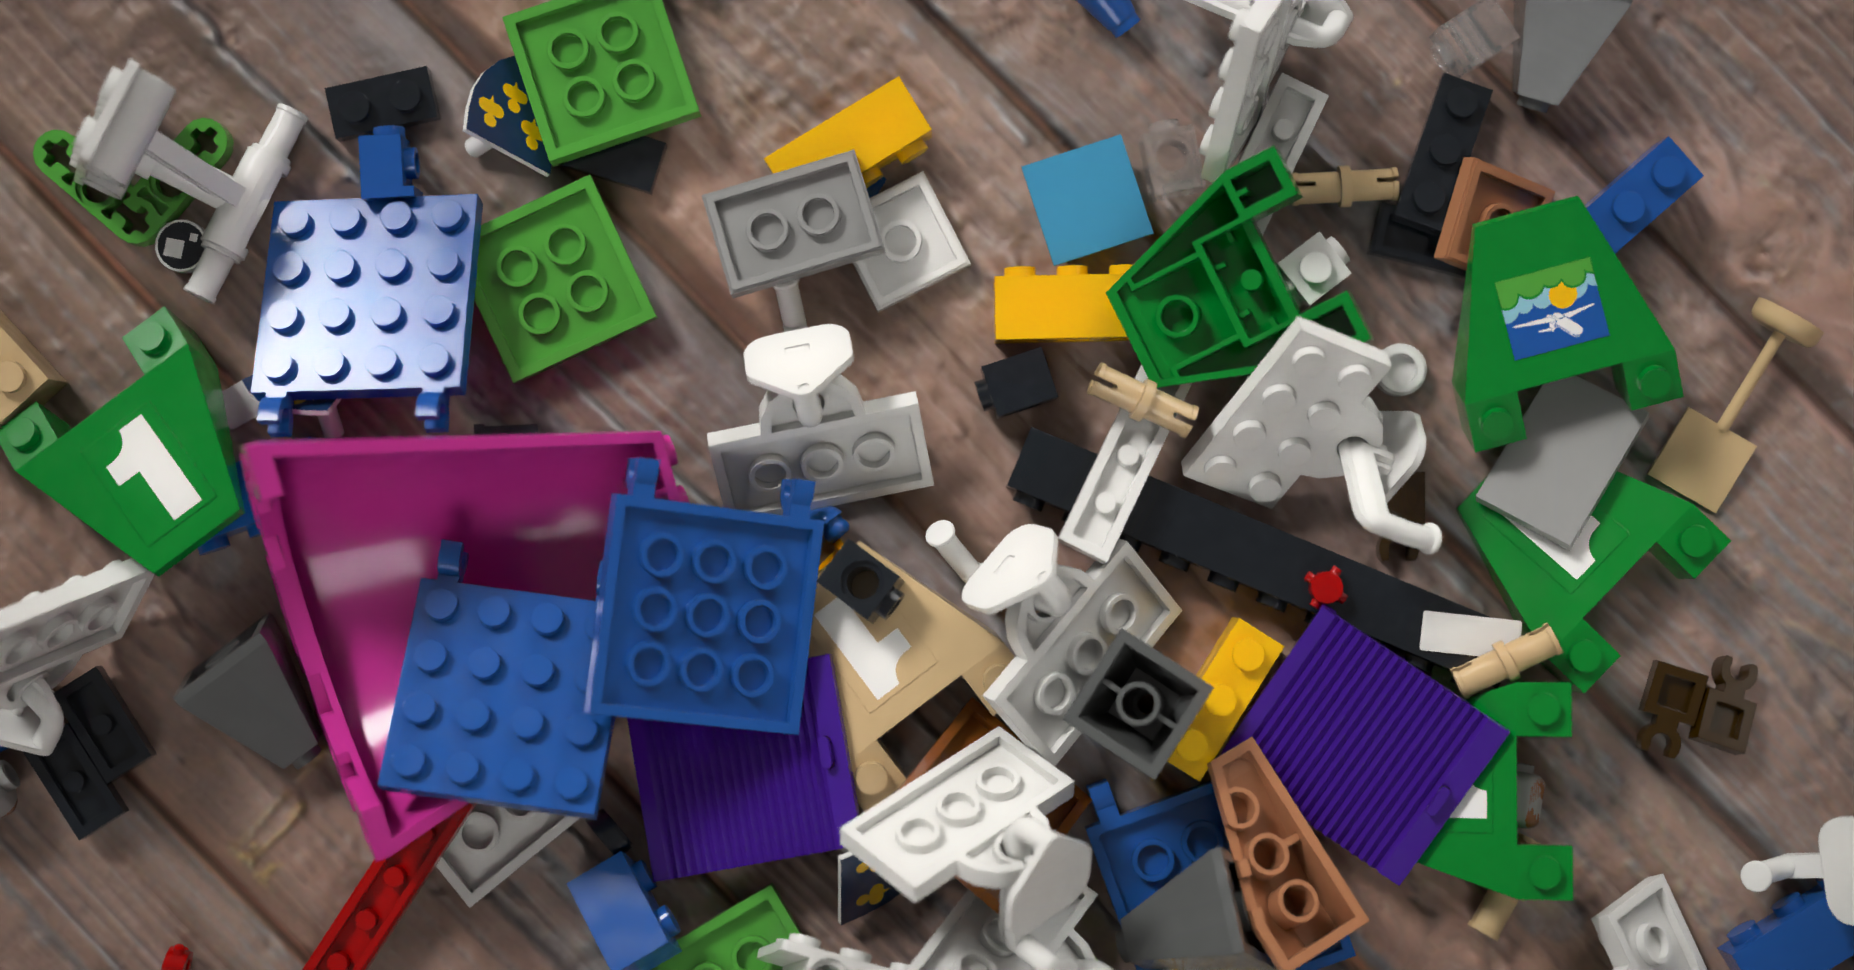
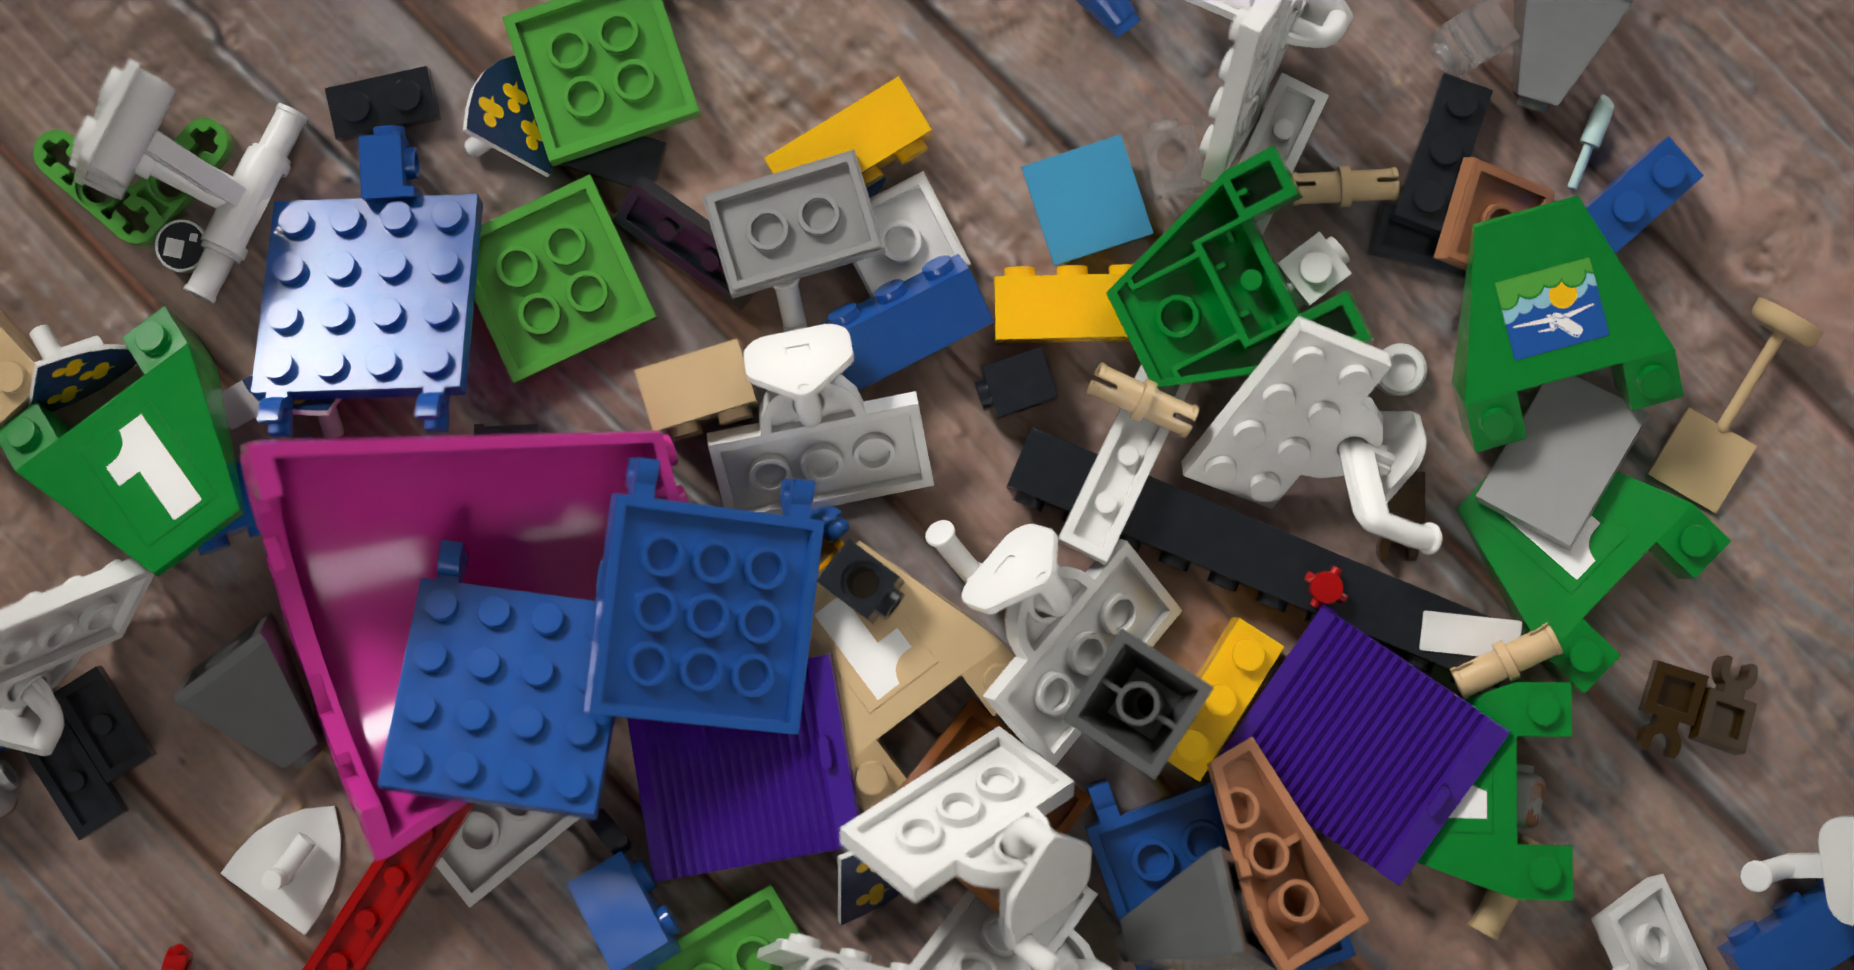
(74, 370): none -> shield
(291, 865): none -> white shield
(676, 234): none -> black plate
(698, 391): none -> tan brick
(911, 319): none -> blue brick
(1592, 137): none -> light aqua piece

